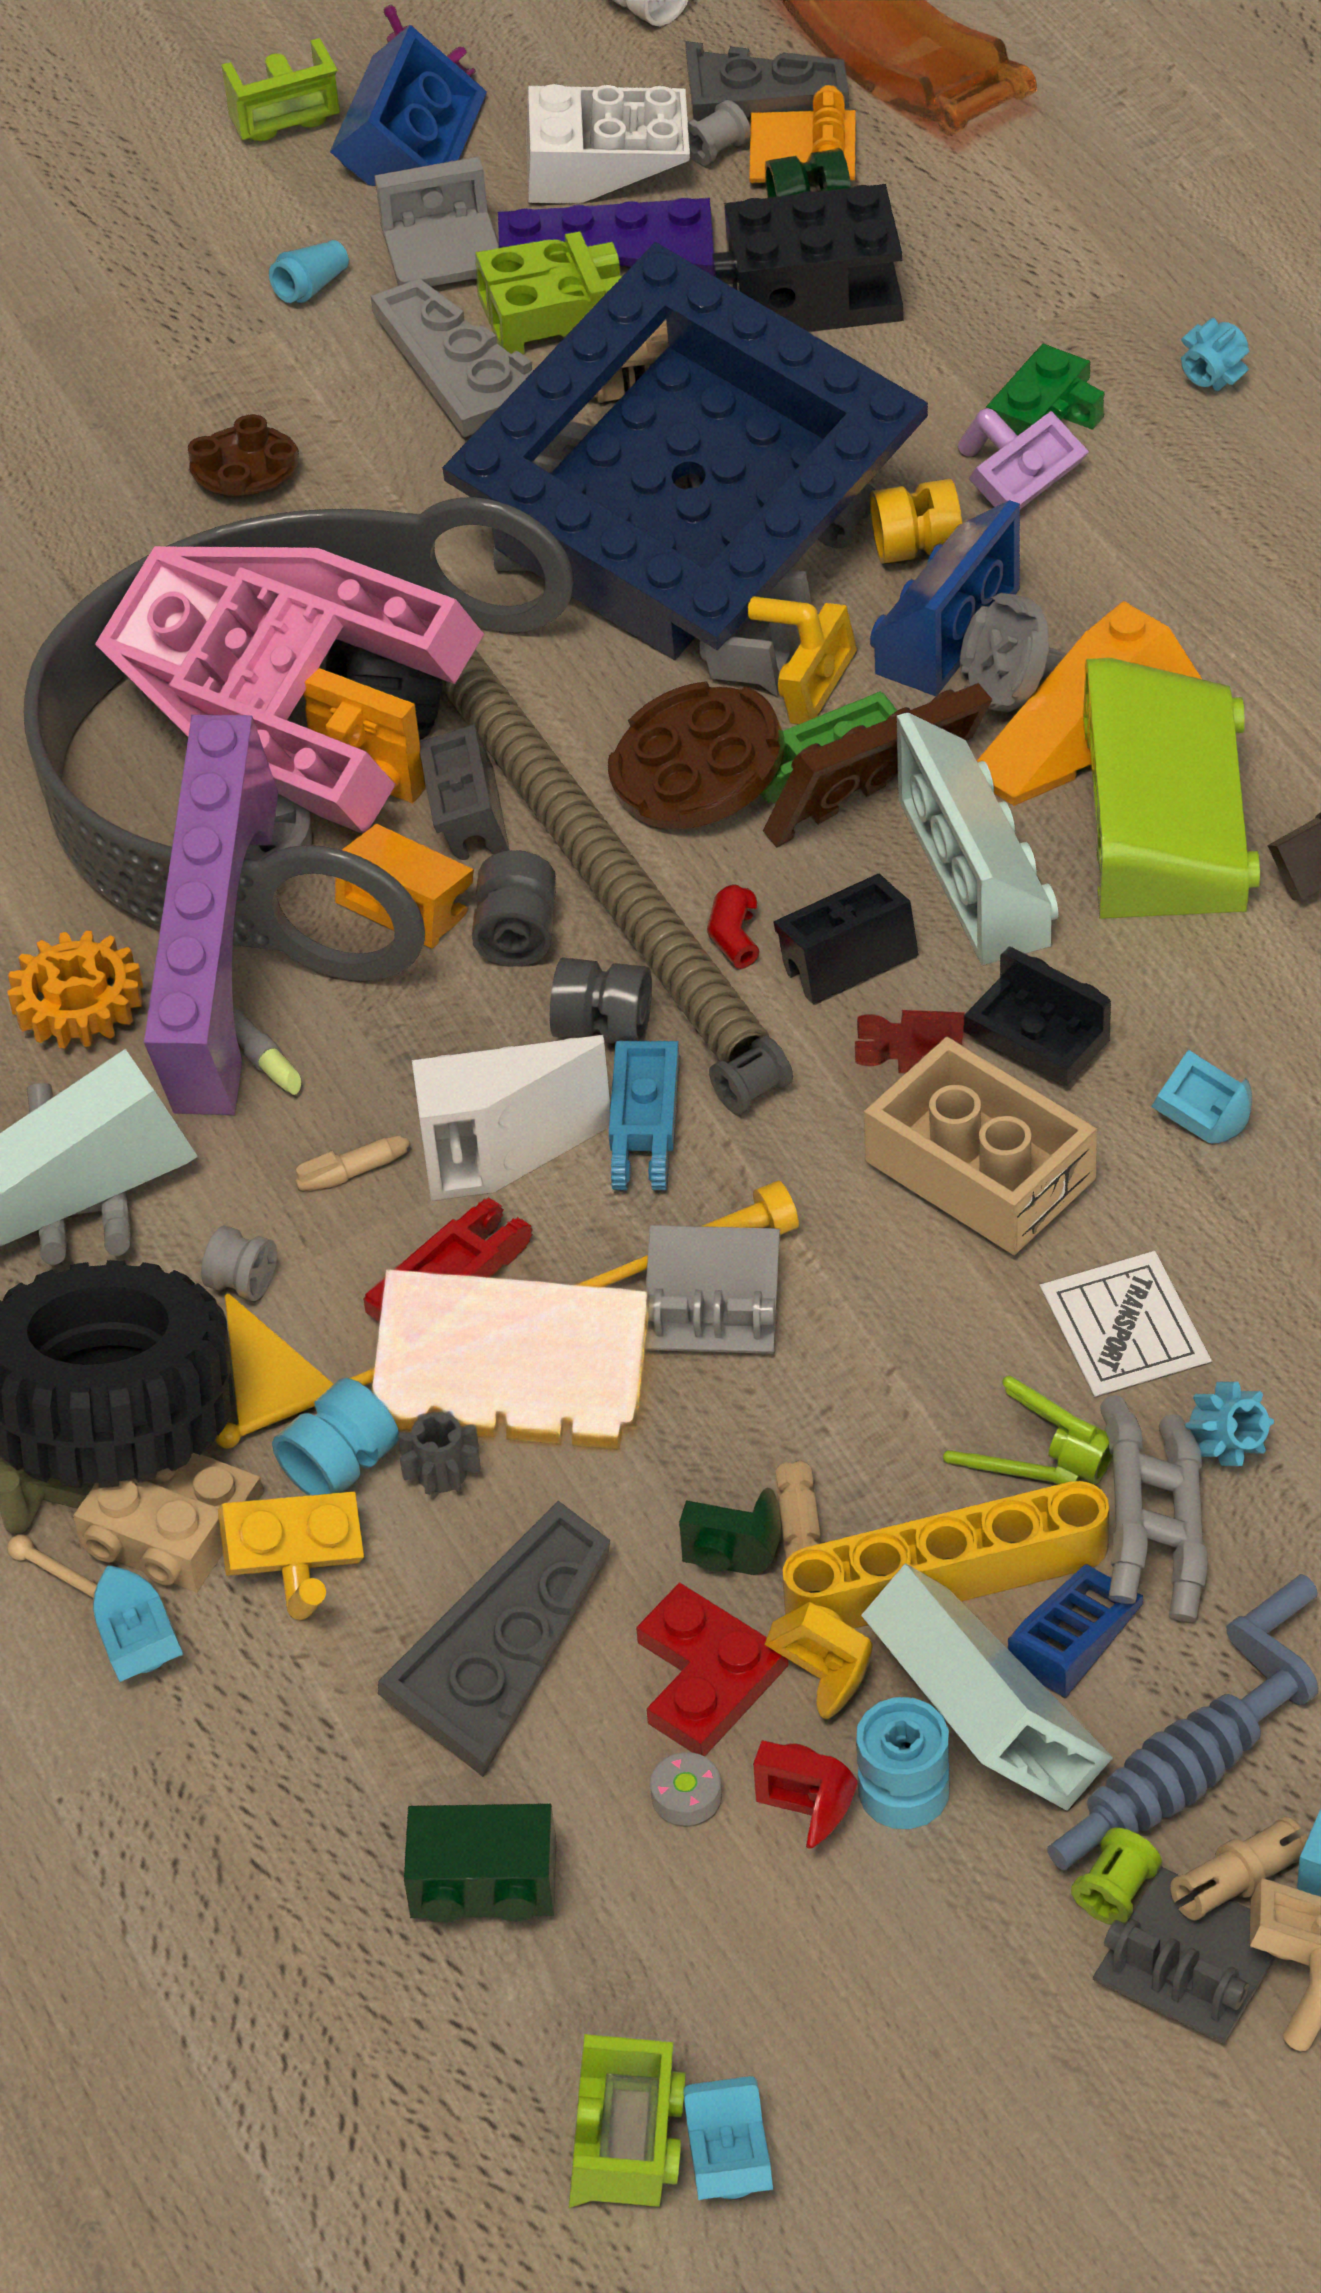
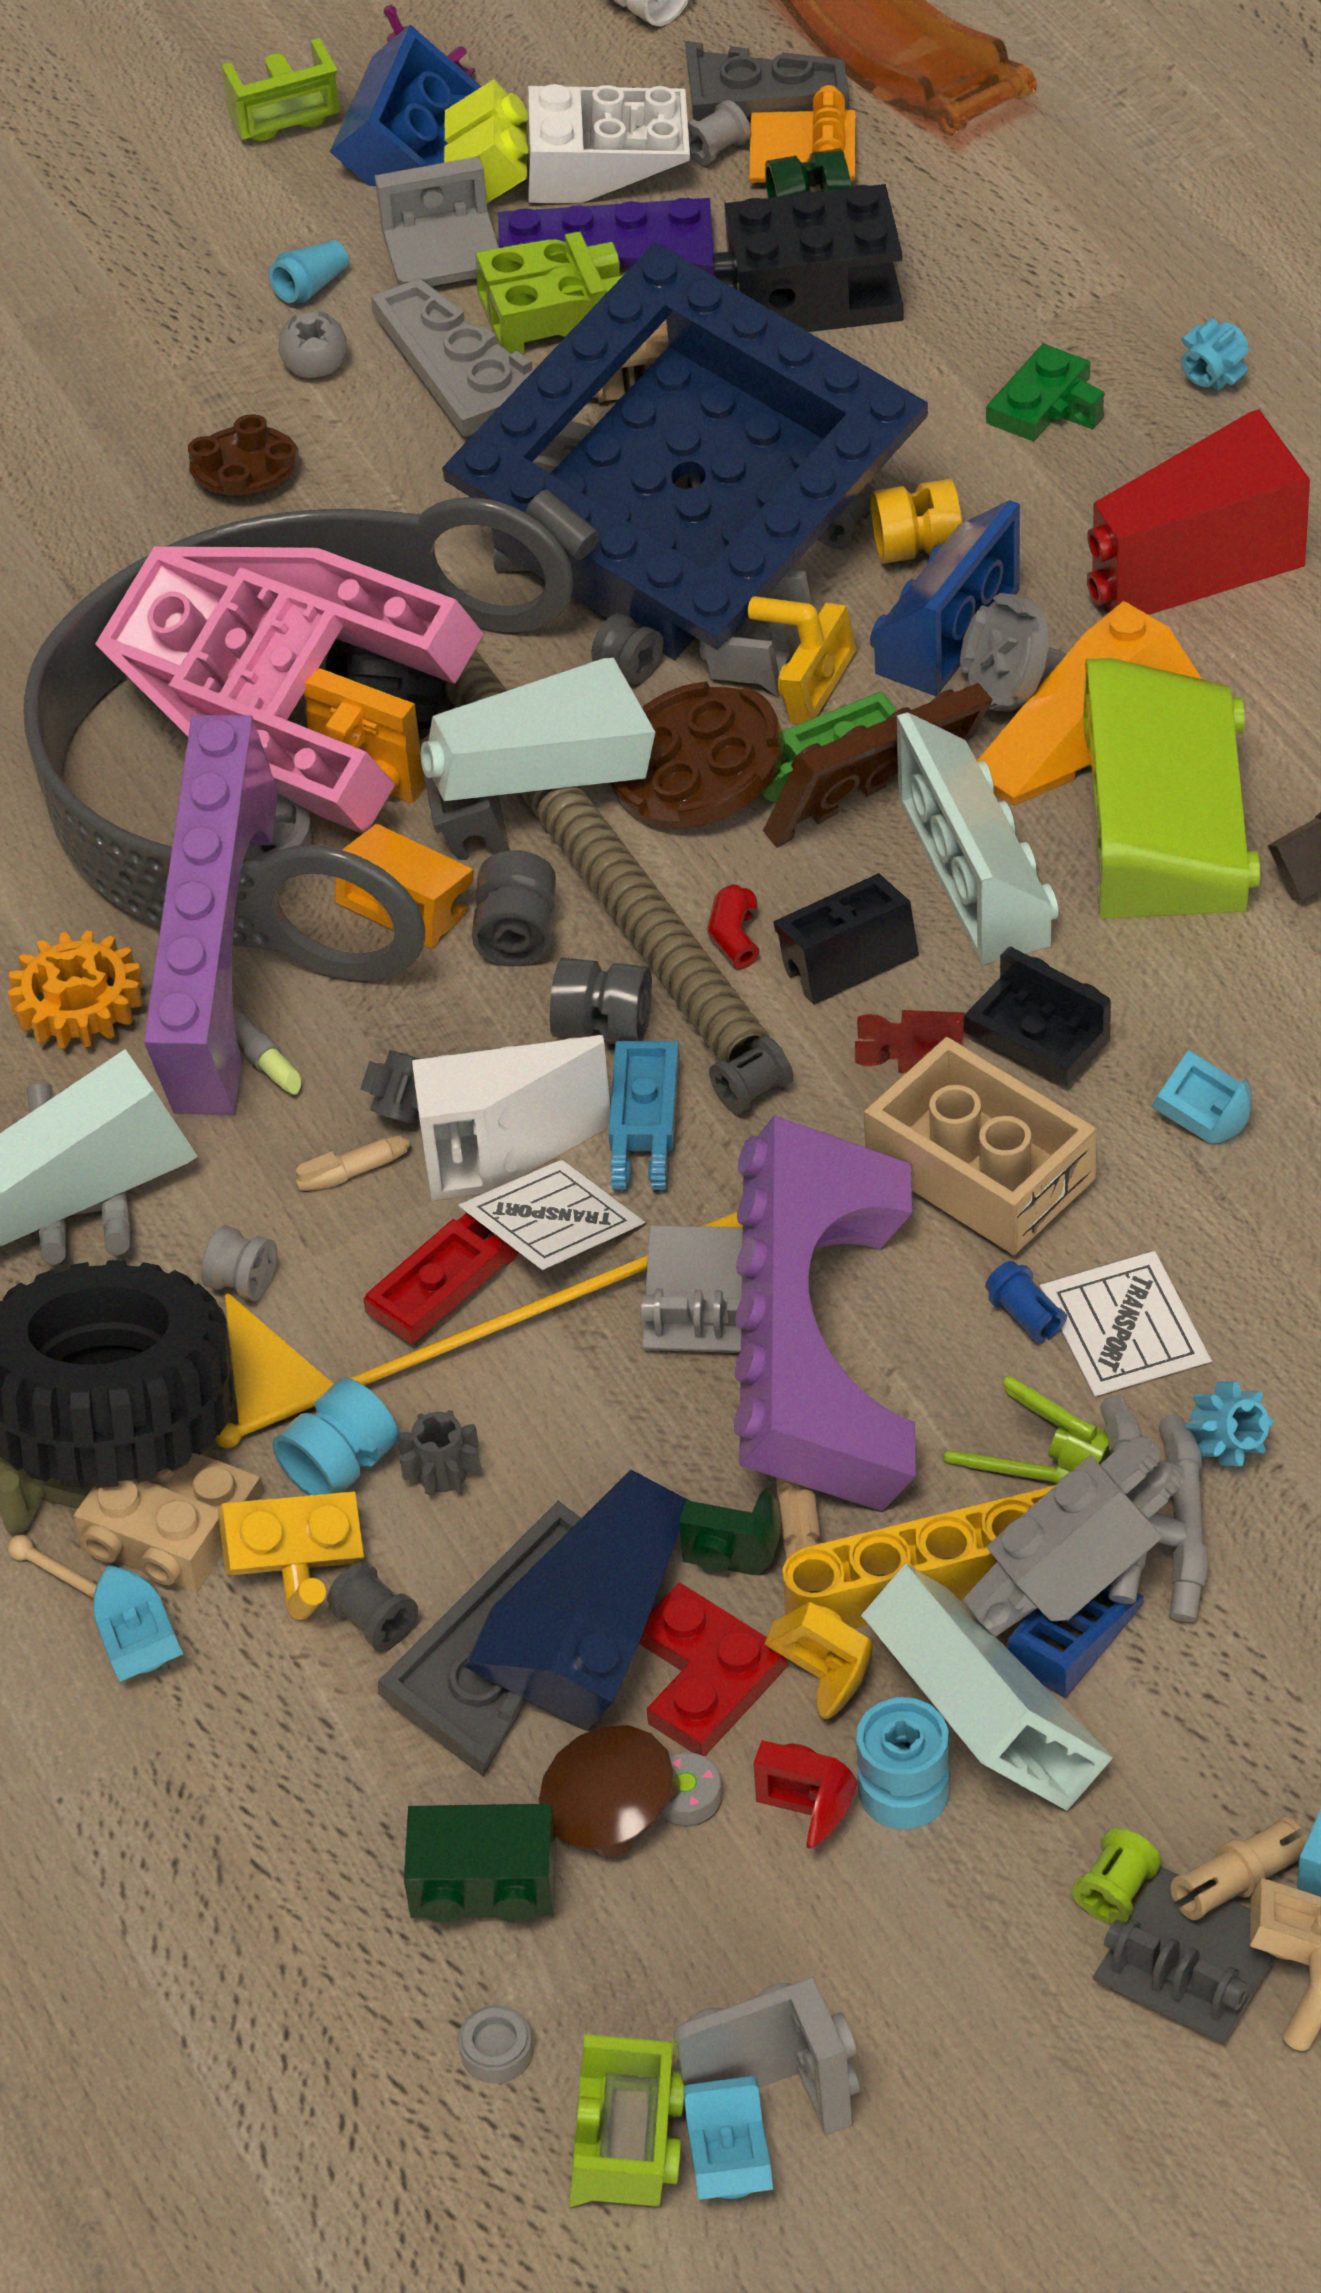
(312, 345): none -> light grey piece
(372, 1606): none -> dark grey bush
(393, 1087): none -> dark grey gear
(495, 129): none -> neon yellow piece
(495, 2044): none -> light grey tile
(512, 1352): clear yellow hinge -> none
(542, 736): none -> light aqua slope
(551, 1214): none -> white sticker
(565, 524): none -> dark grey piece
(582, 1608): none -> dark blue wedge
(608, 1788): none -> reddish brown dish
(633, 648): none -> dark grey wheel
(773, 2039): none -> light grey bracket
(796, 1403): none -> medium lavender arch
(1014, 1290): none -> blue pin
(1024, 462): lavender plate -> none
(1076, 1538): none -> light grey hinge
(1195, 1751): sand blue piece -> none
(1202, 521): none -> red slope

